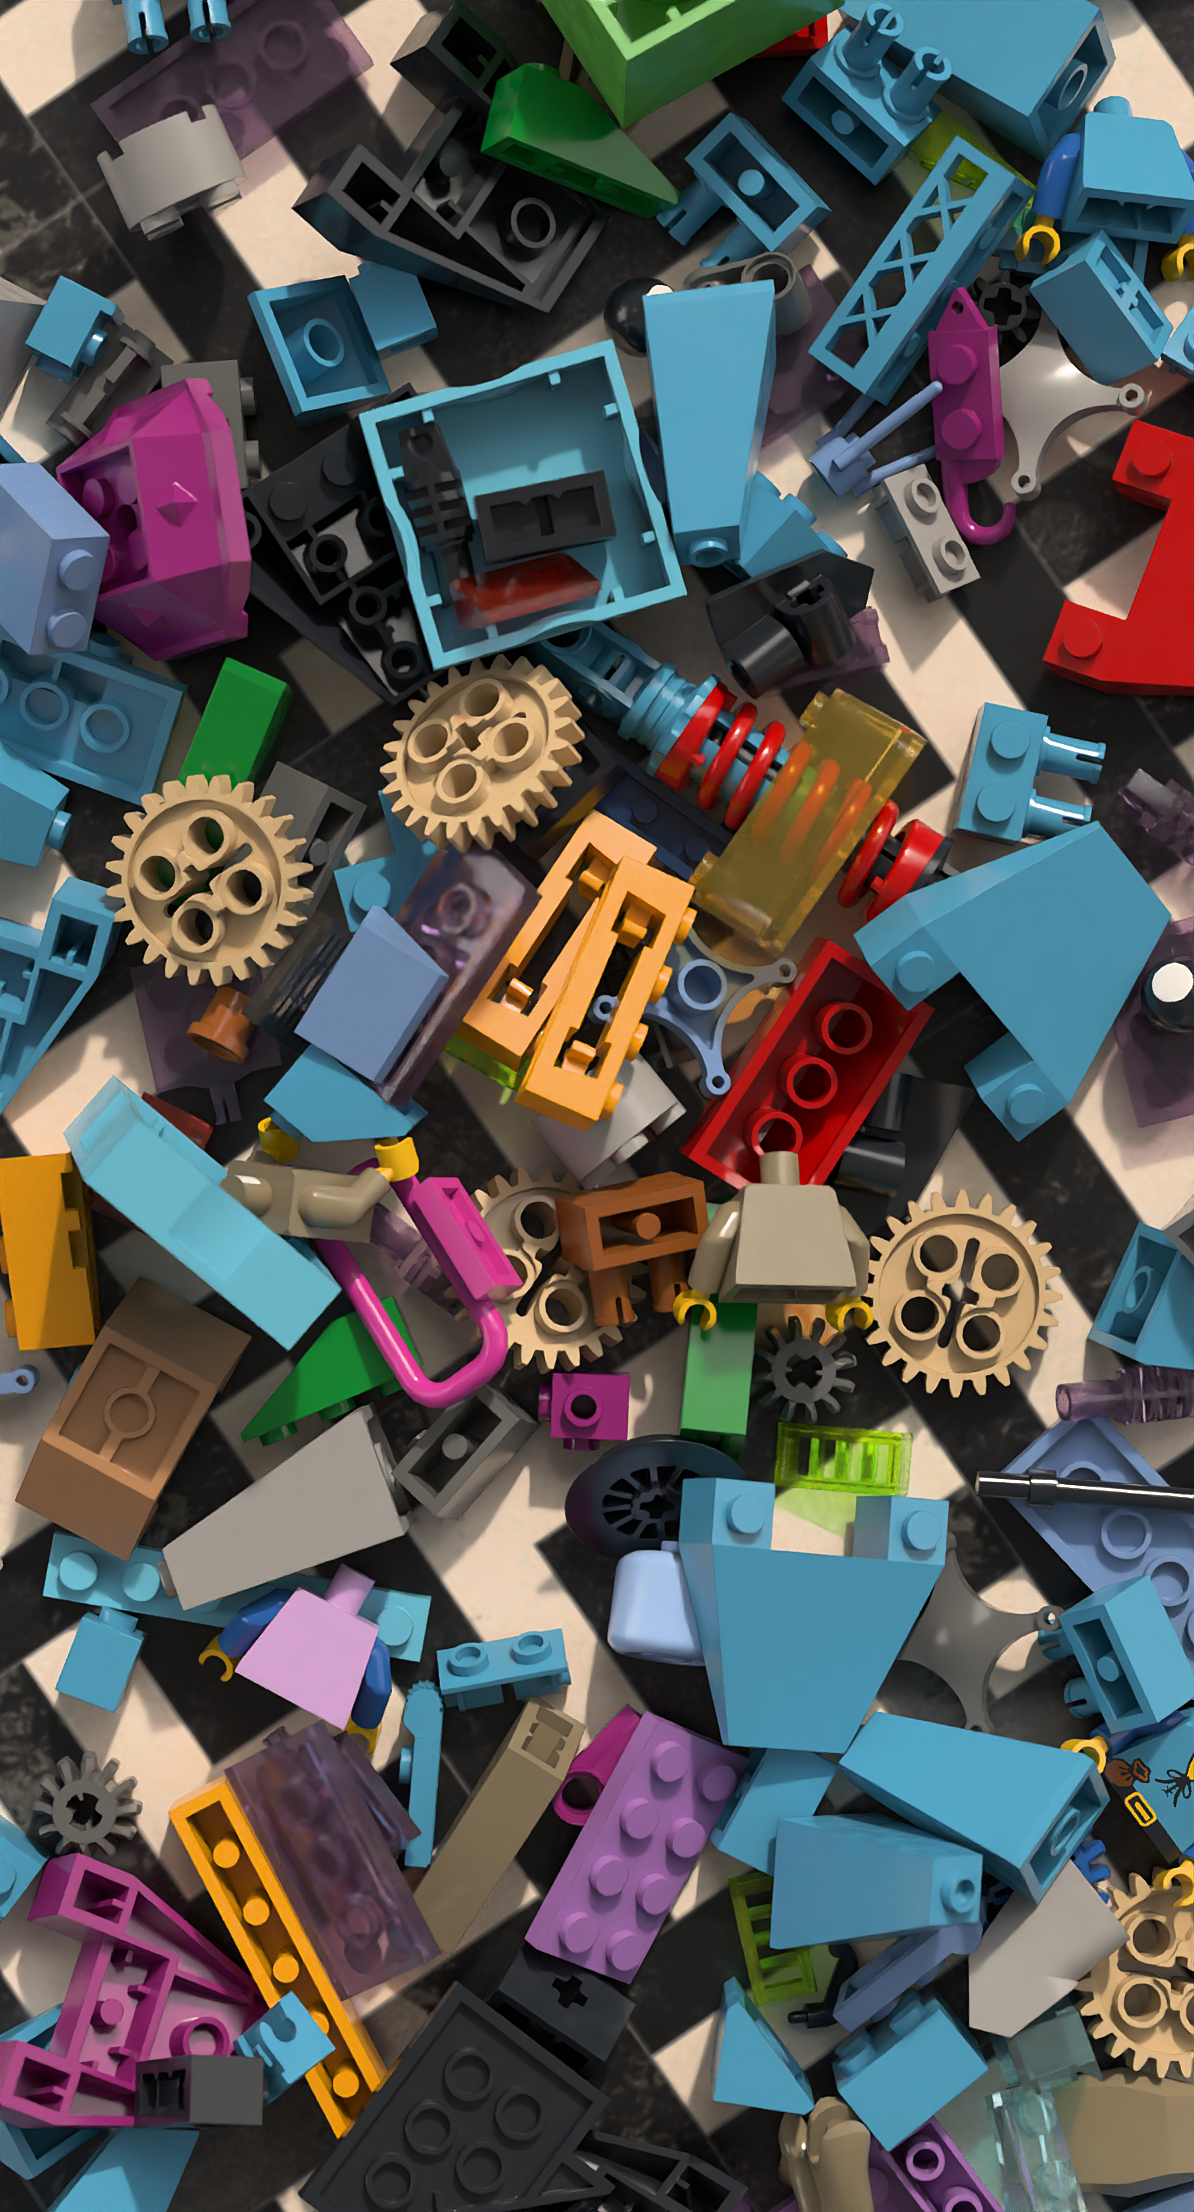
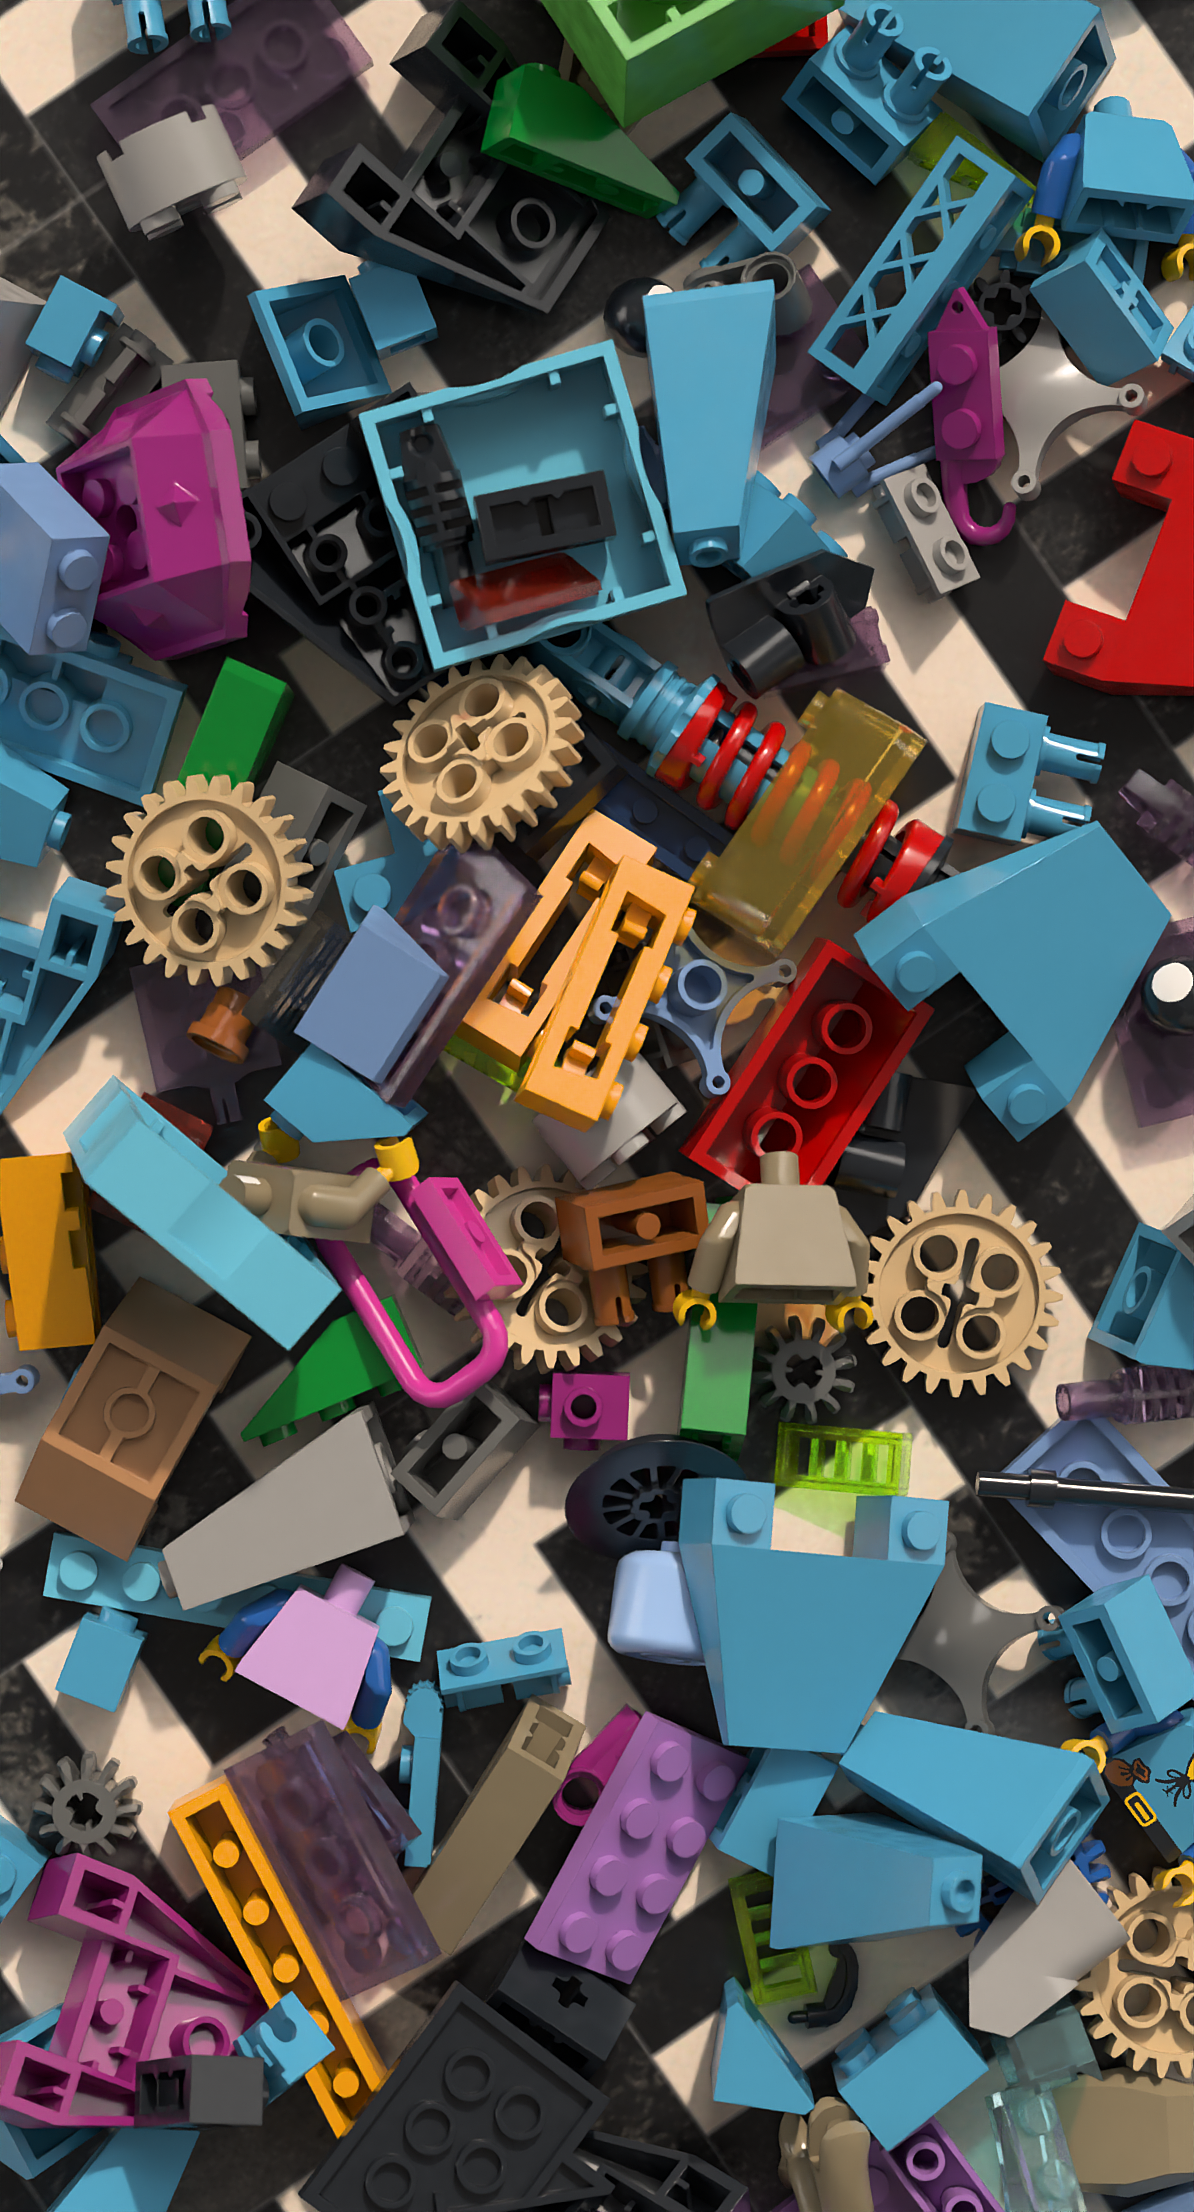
(908, 1960): medium blue plate -> none

